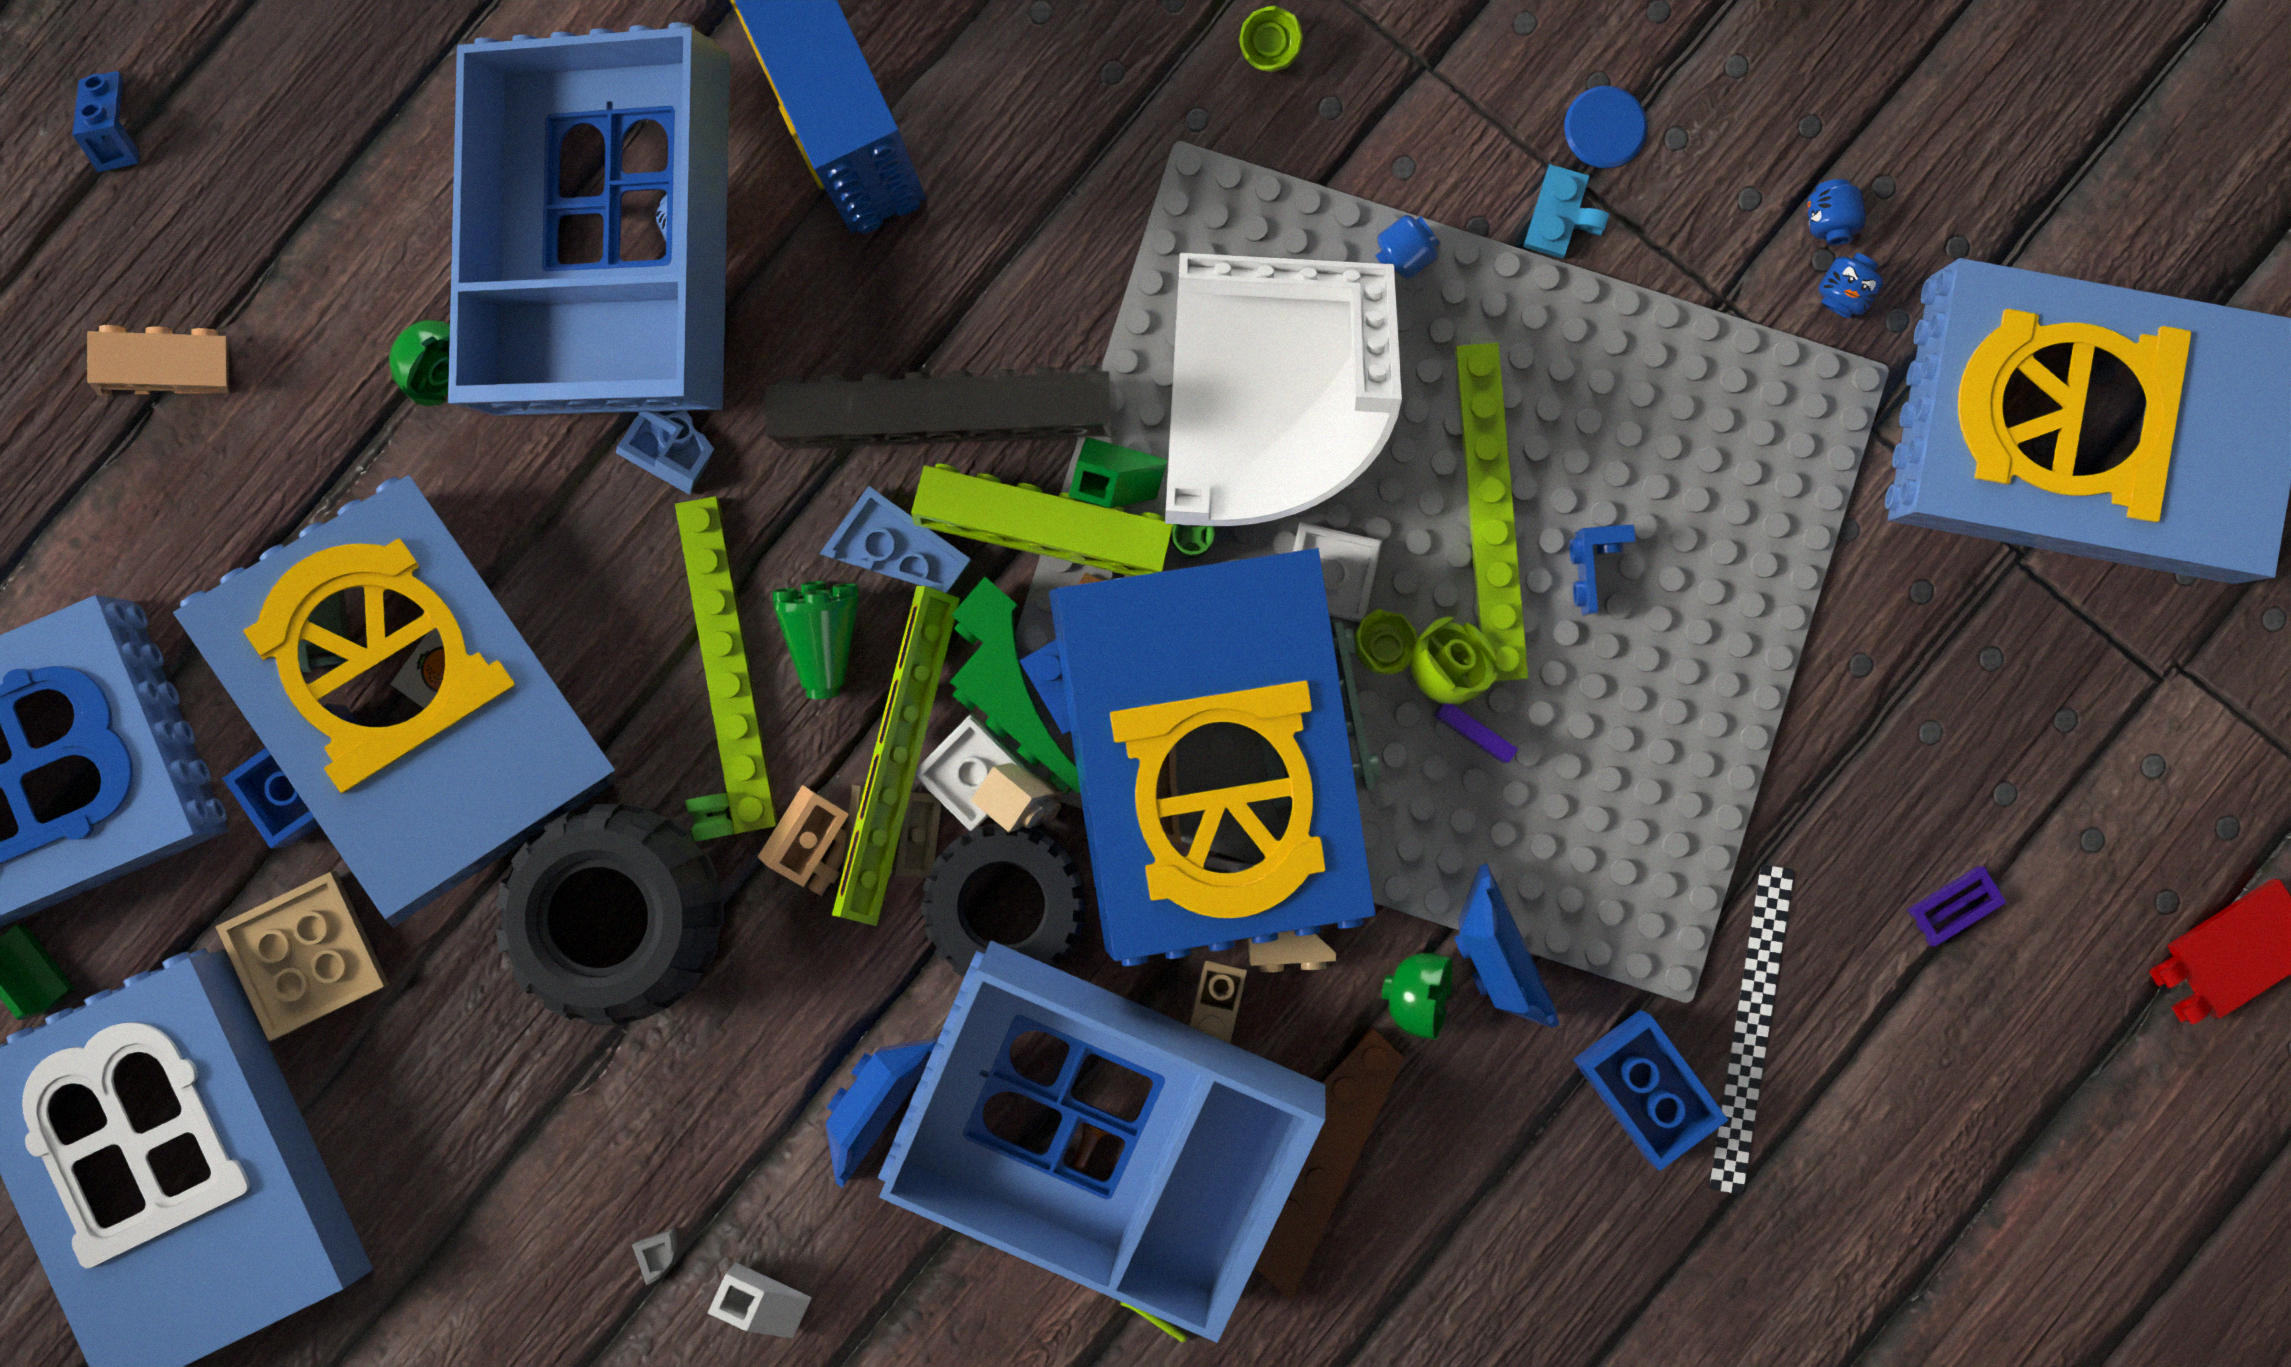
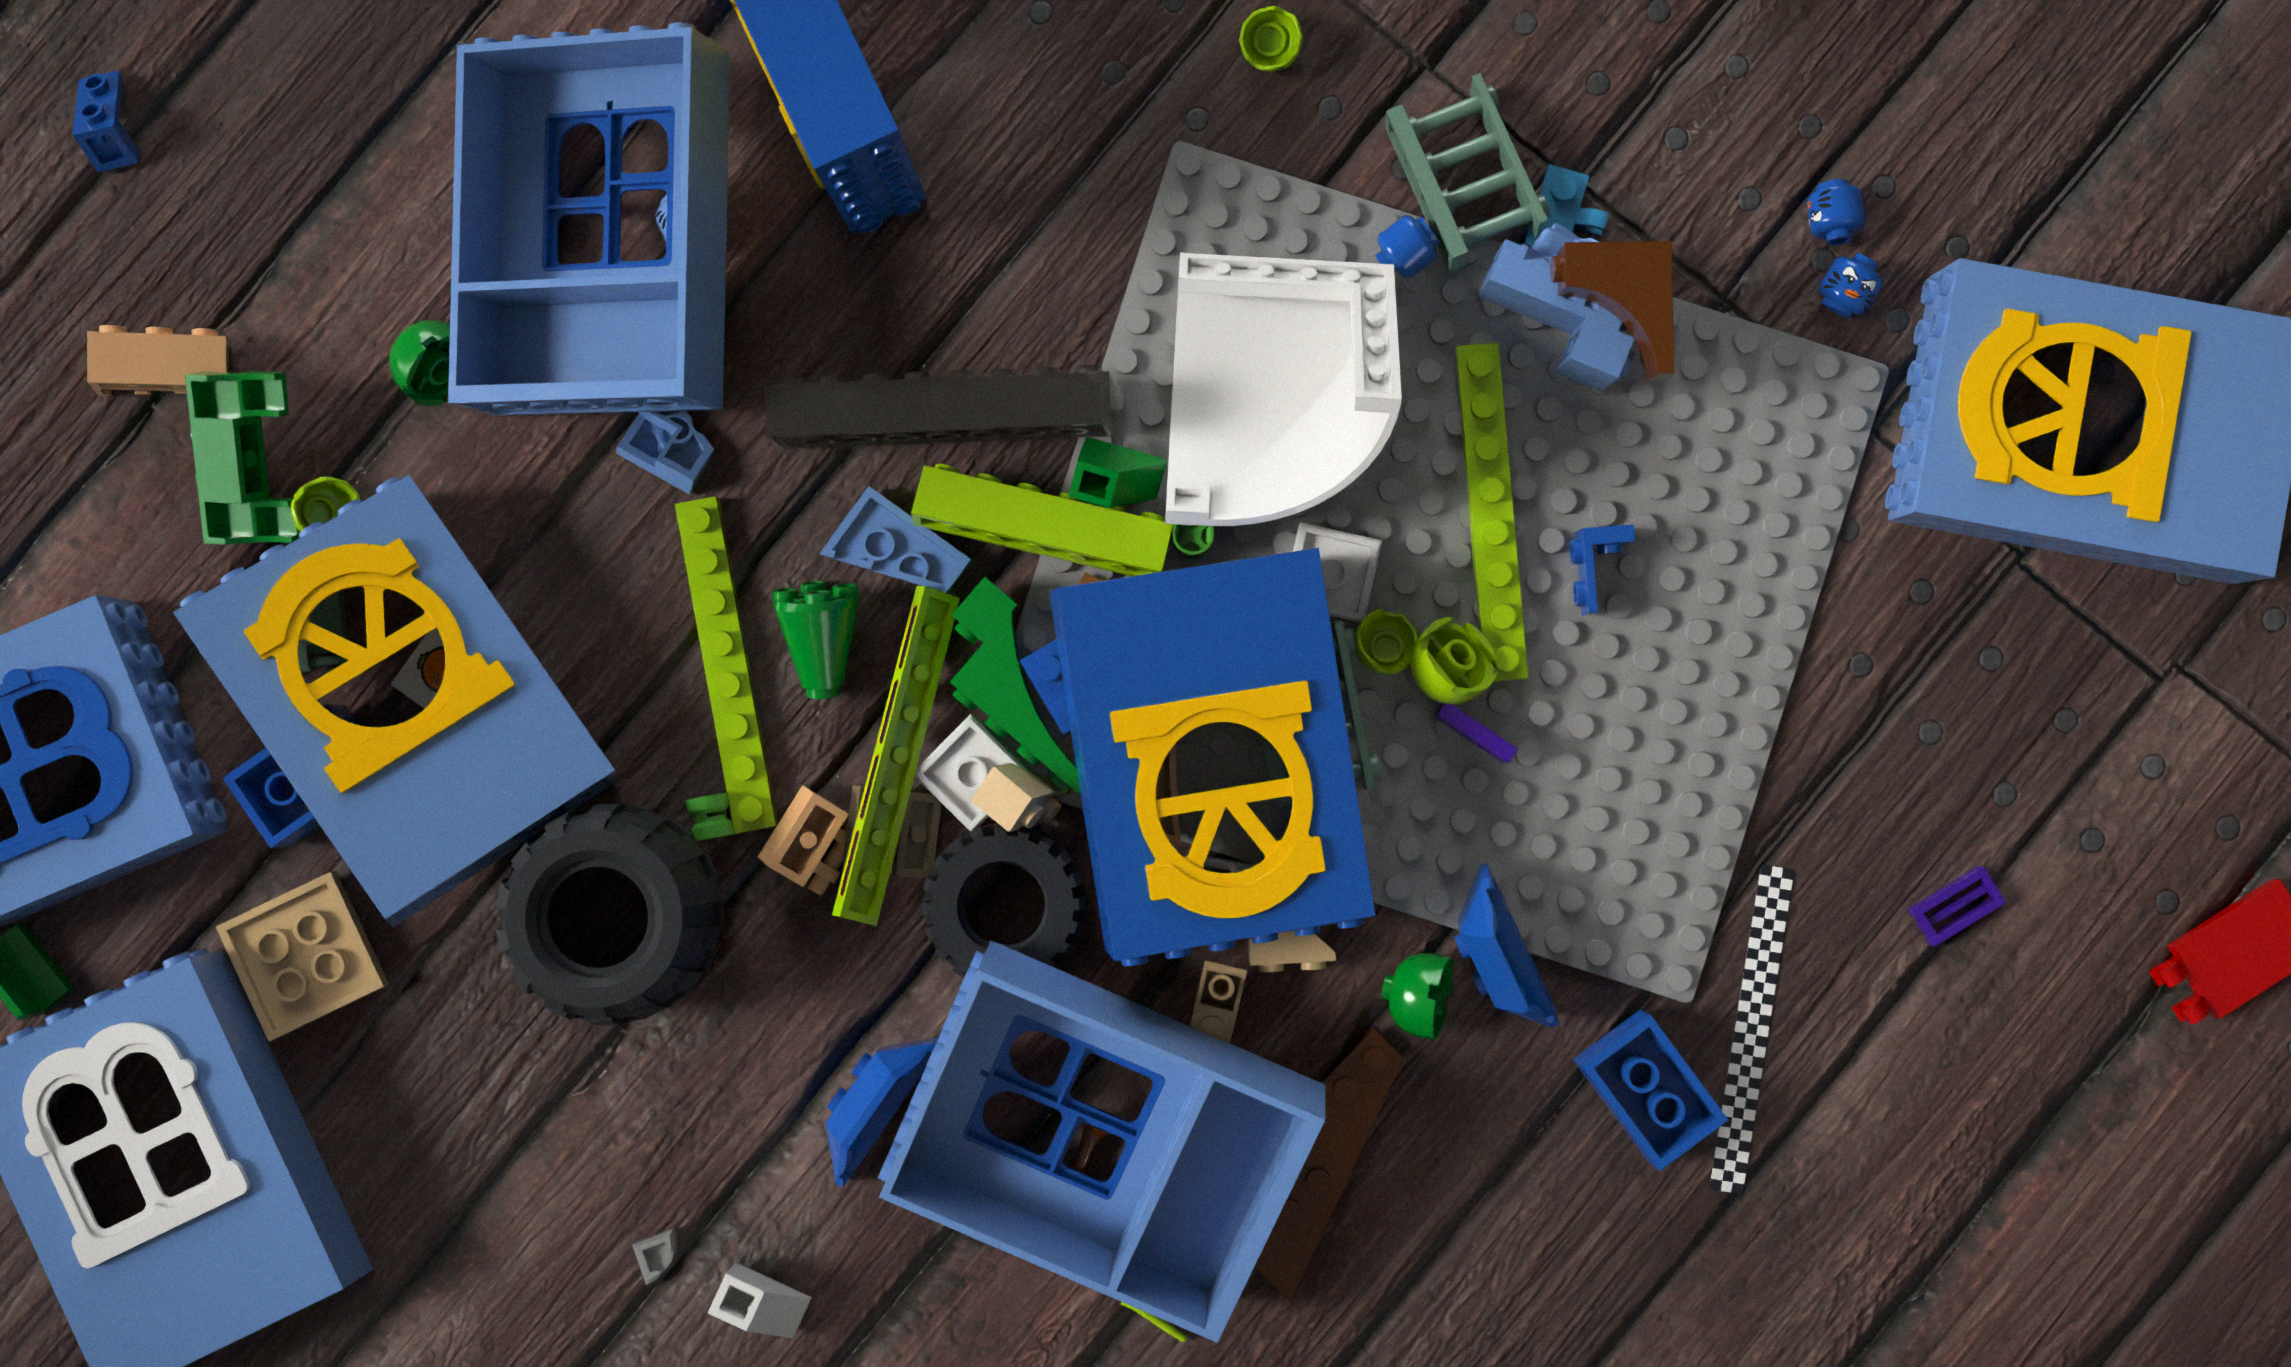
(232, 458): none -> green bracket
(320, 501): none -> lime hair
(1439, 204): none -> sand green fence
(1522, 283): none -> medium blue brick
(1605, 127): blue piece -> none
(1630, 283): none -> reddish brown arch

